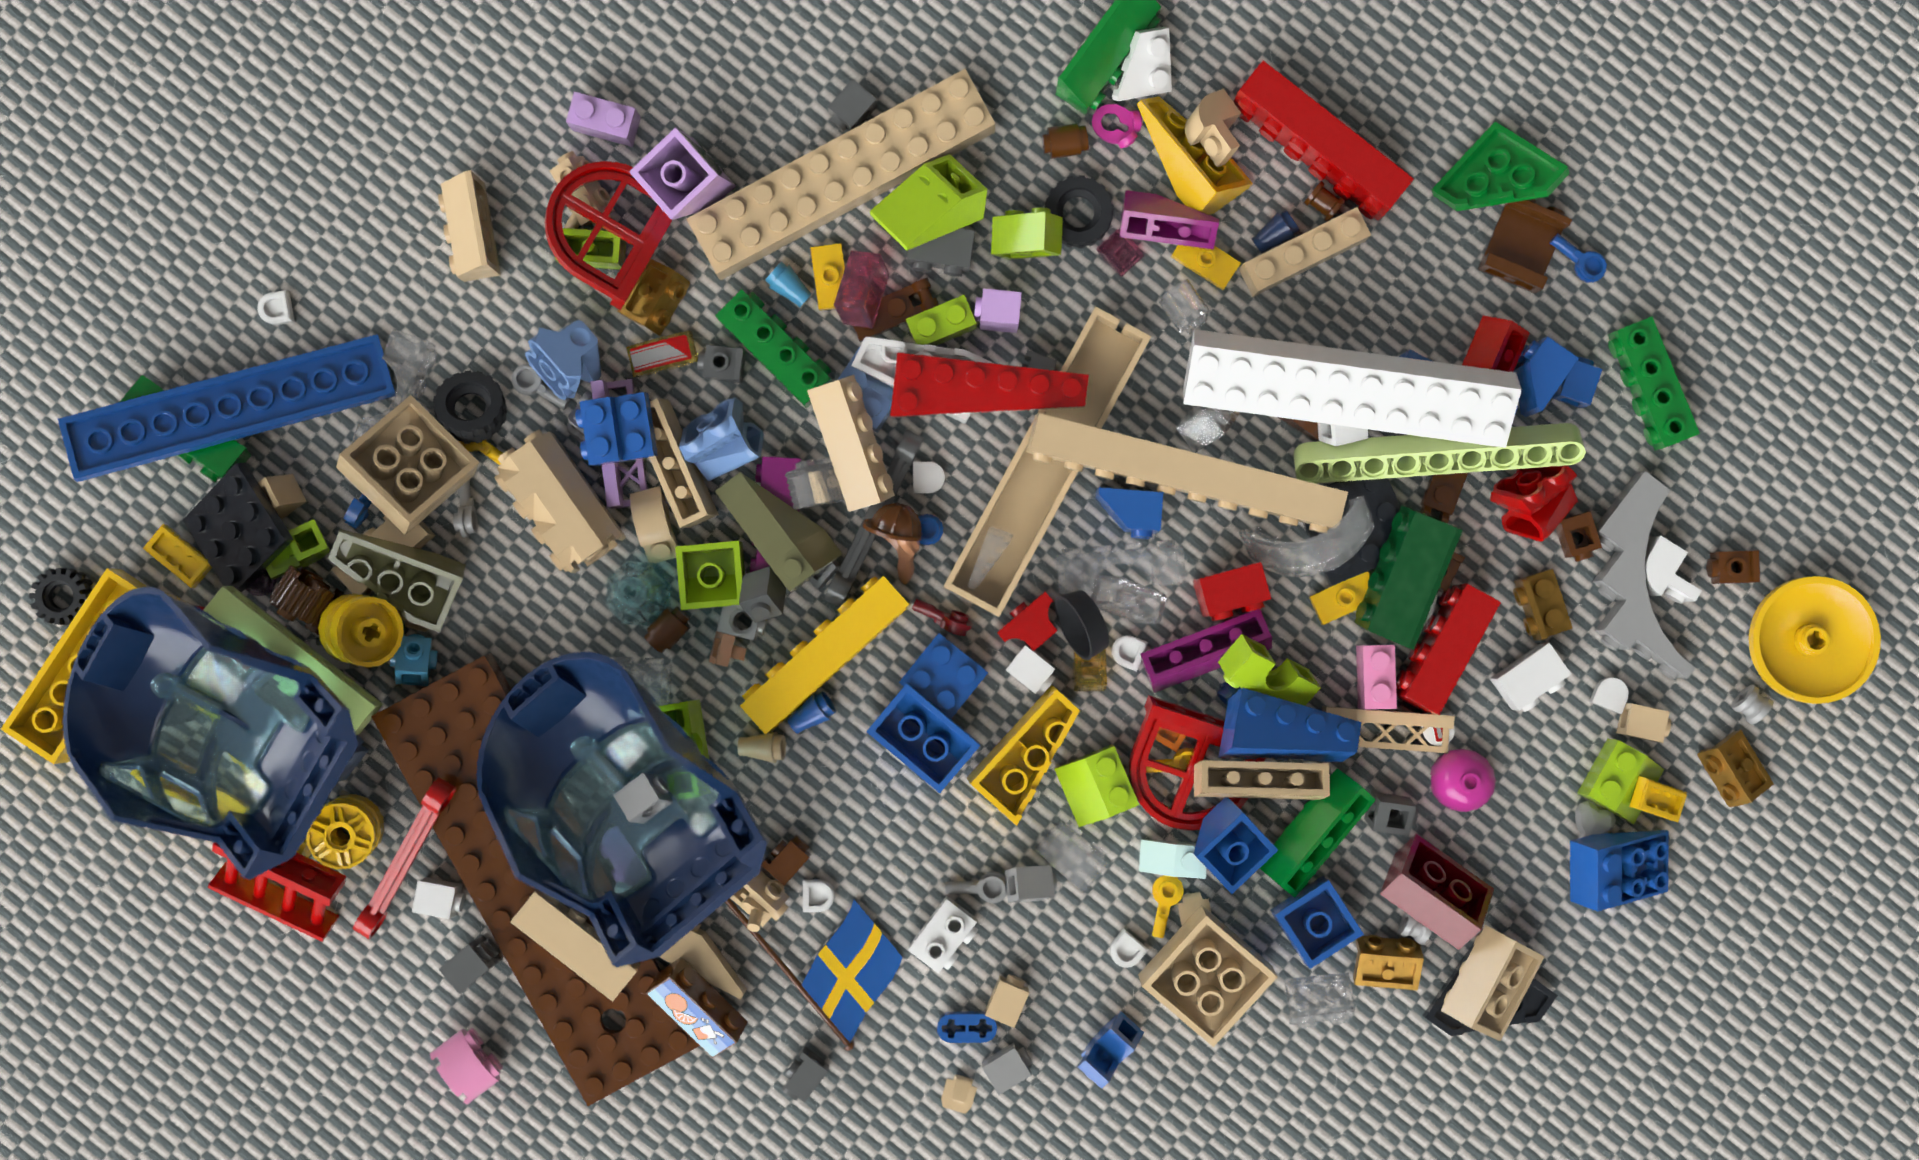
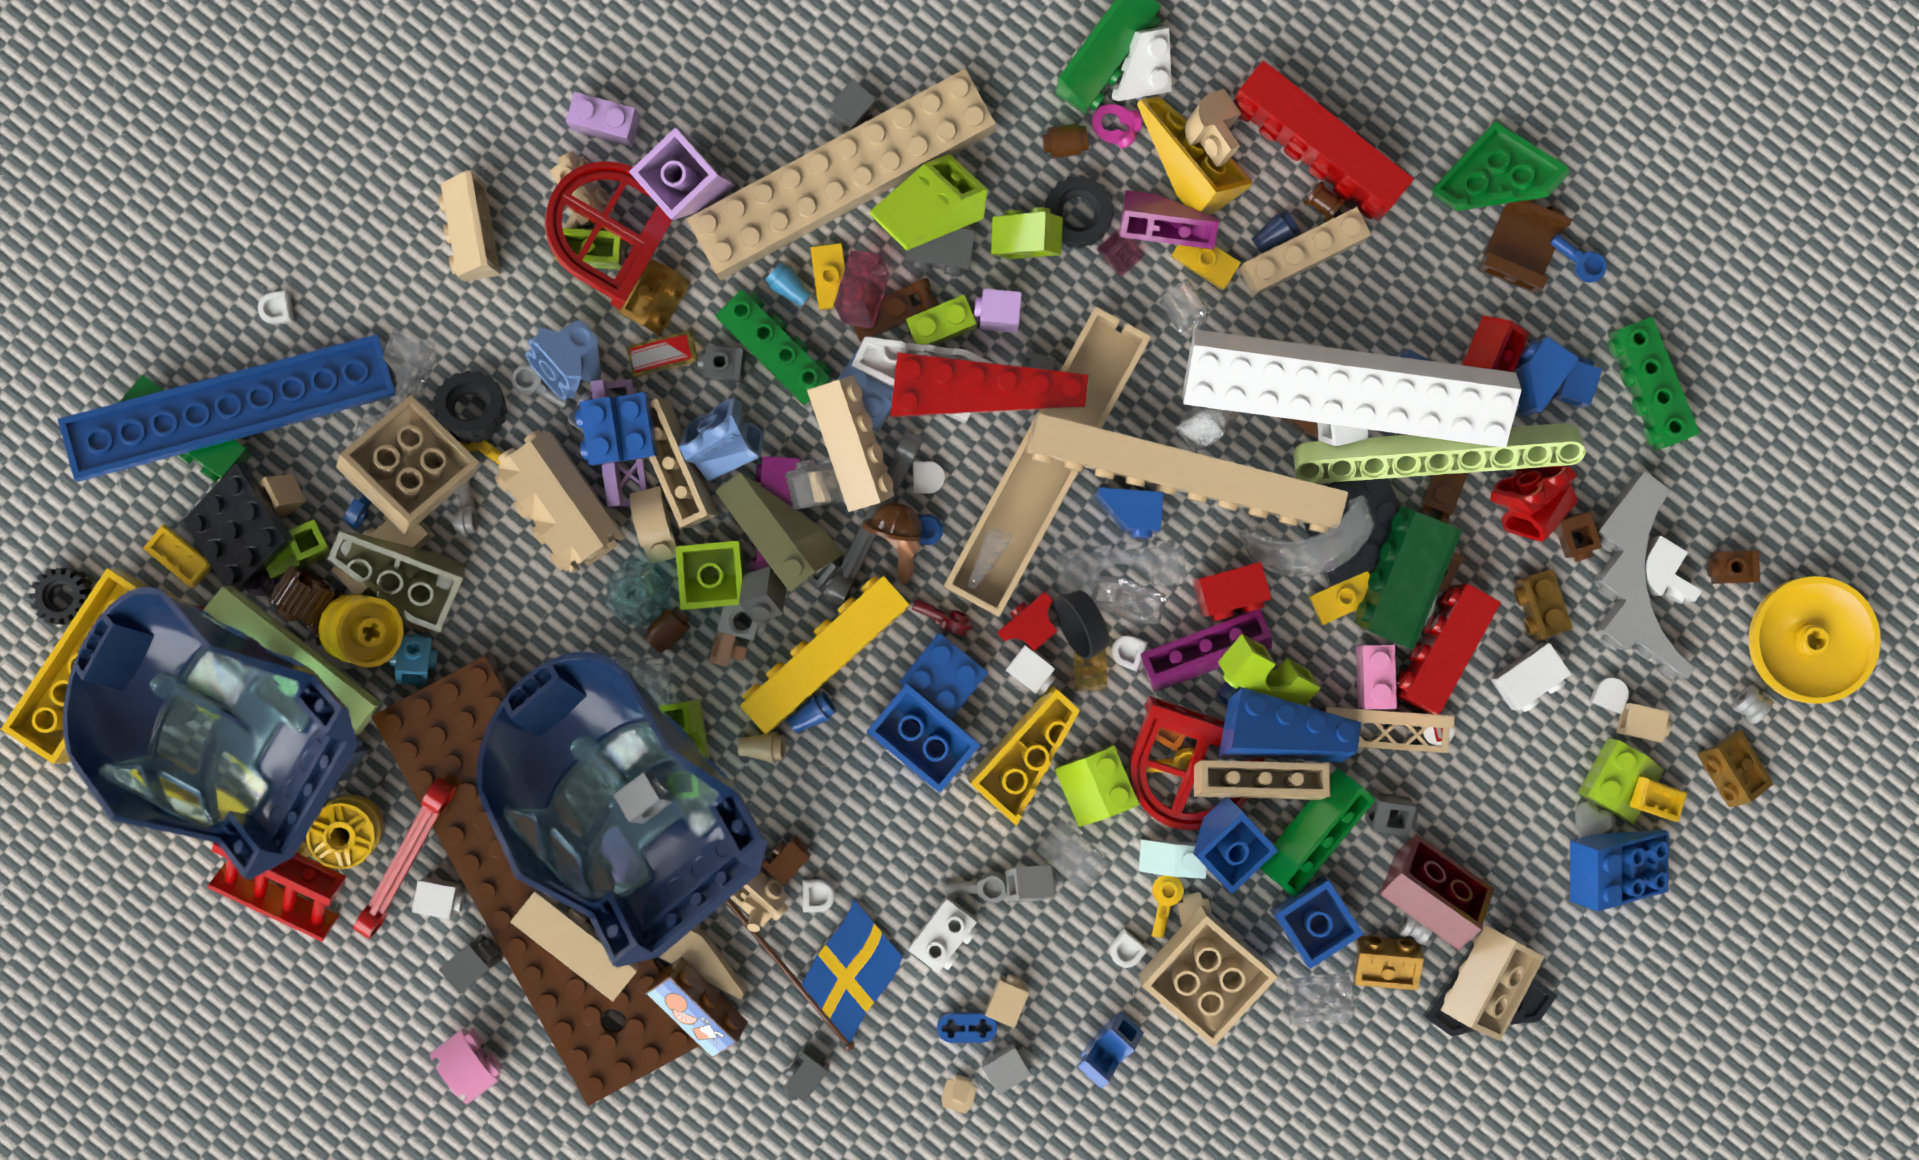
(1462, 780): dark pink cylinder -> none

